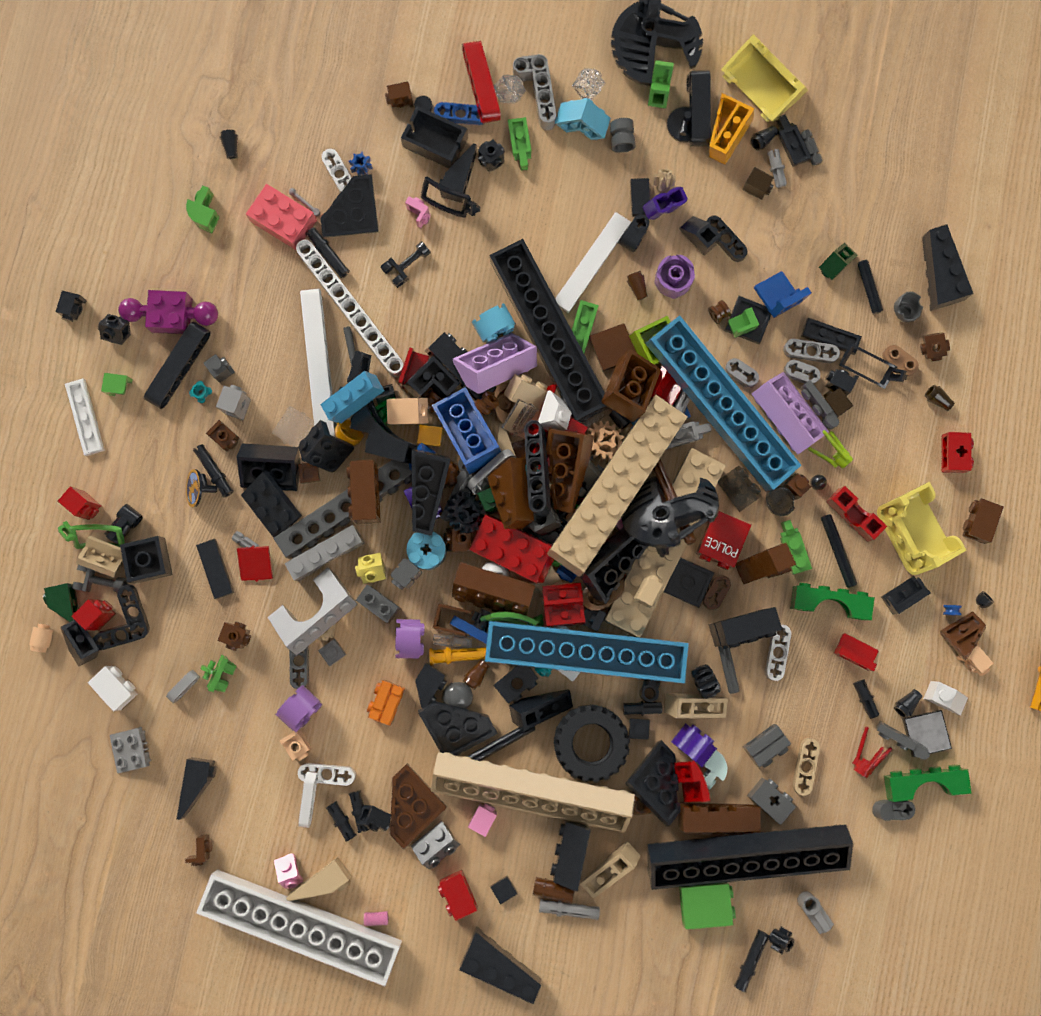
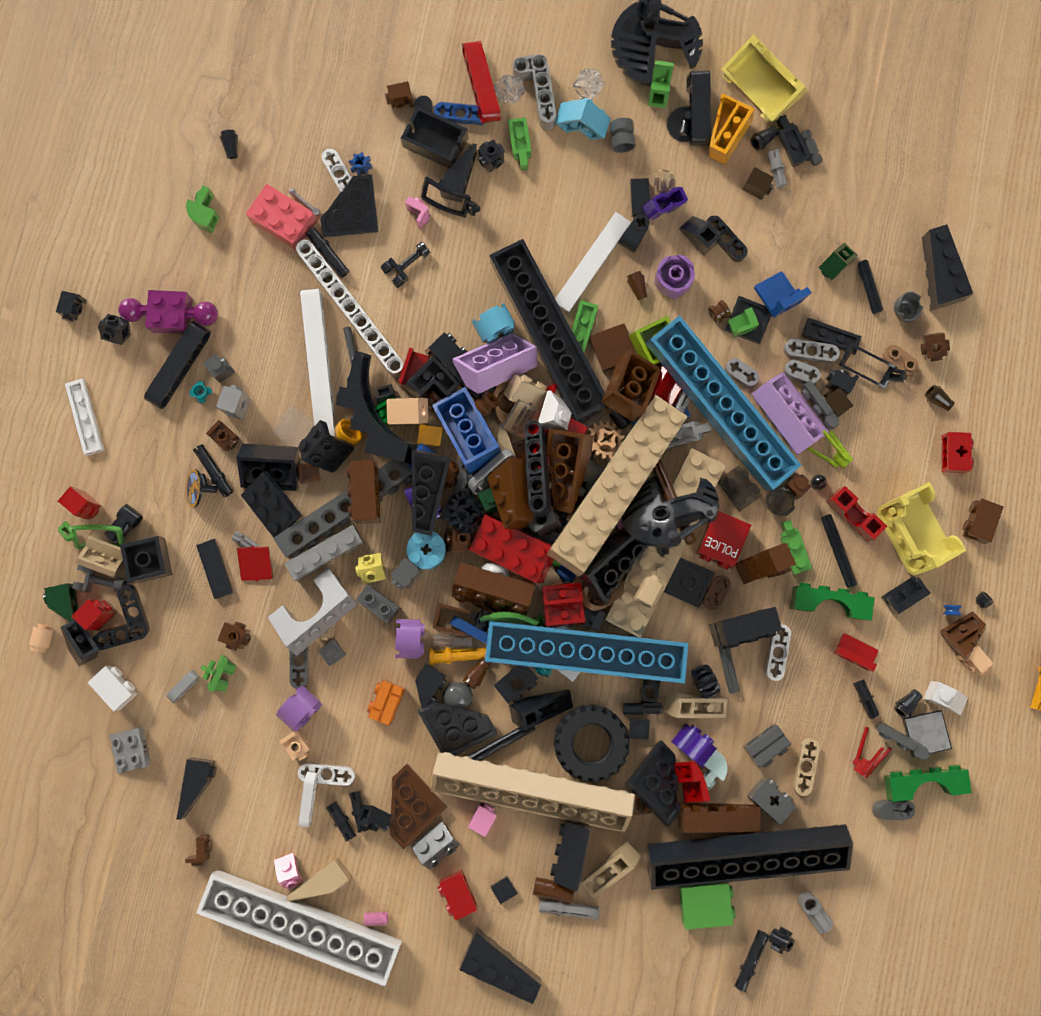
(115, 384): bright green panel -> none
(352, 397): dark azure brick -> none

